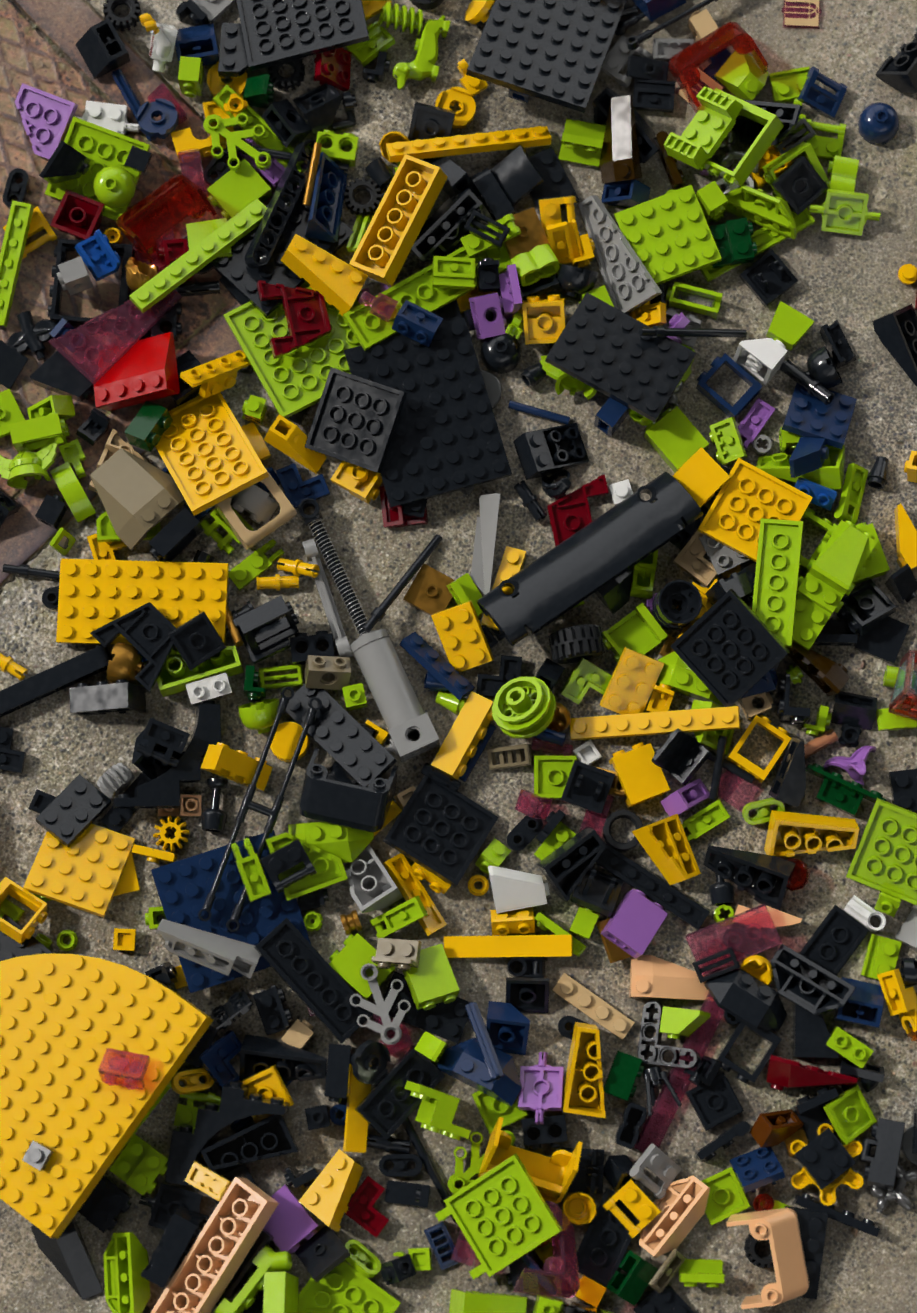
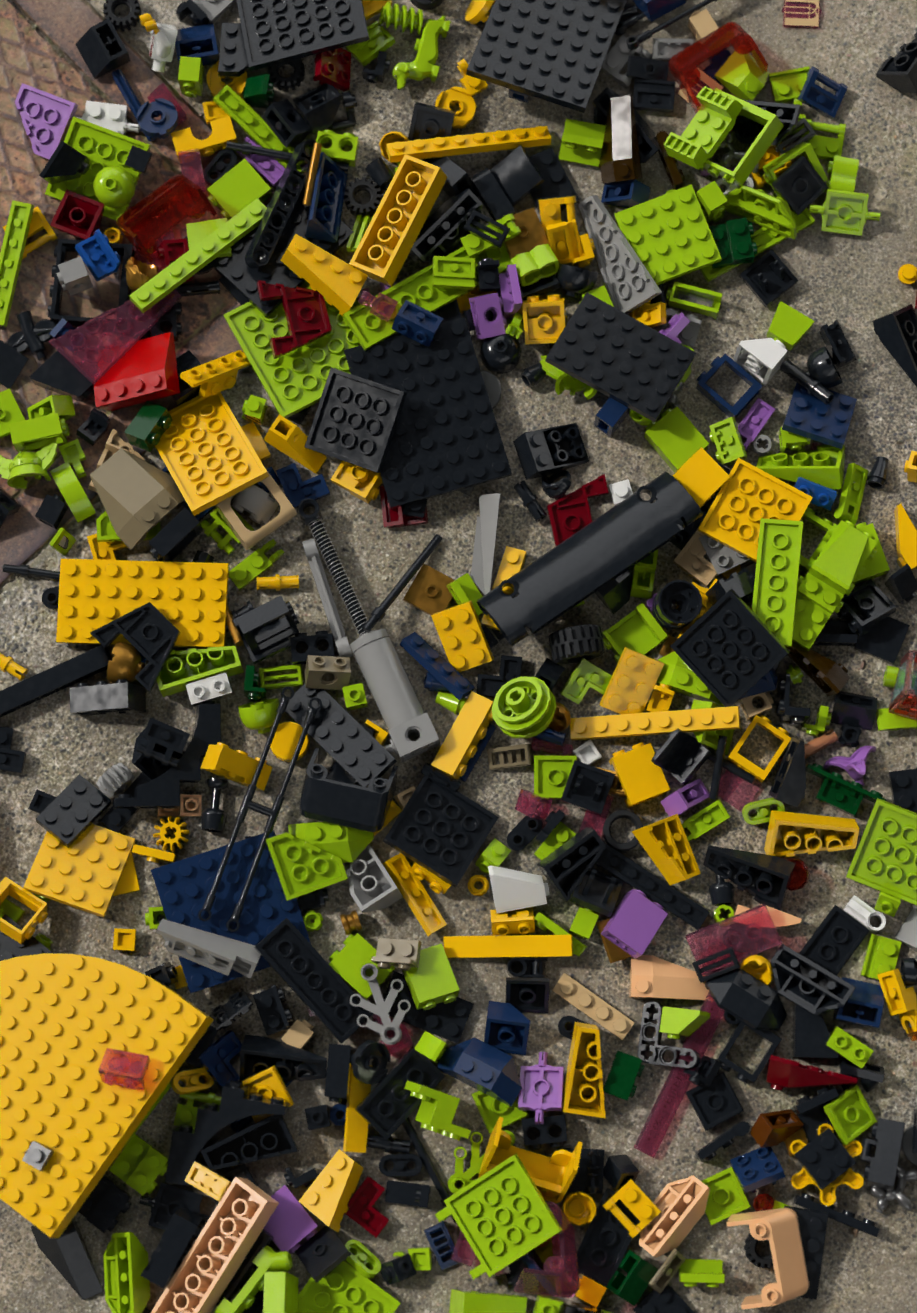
(16, 190): black plate -> none
(60, 940): lime plate -> none
(196, 640): black plate -> none
(235, 99): yellow plate -> none
(235, 139): lime plant -> none
(251, 872): lime hinge -> none
(284, 859): black plate -> none
(298, 567): yellow pin -> none
(399, 917): lime plate -> none
(484, 1041): dark blue axle -> none
(539, 412): dark blue bar -> none
(628, 1131): black brick -> none
(654, 1078): black plant -> none
(660, 332): black bar -> none
(660, 1165): light grey plate -> none
(808, 456): dark blue slope -> none
(878, 123): dark blue cylinder -> none

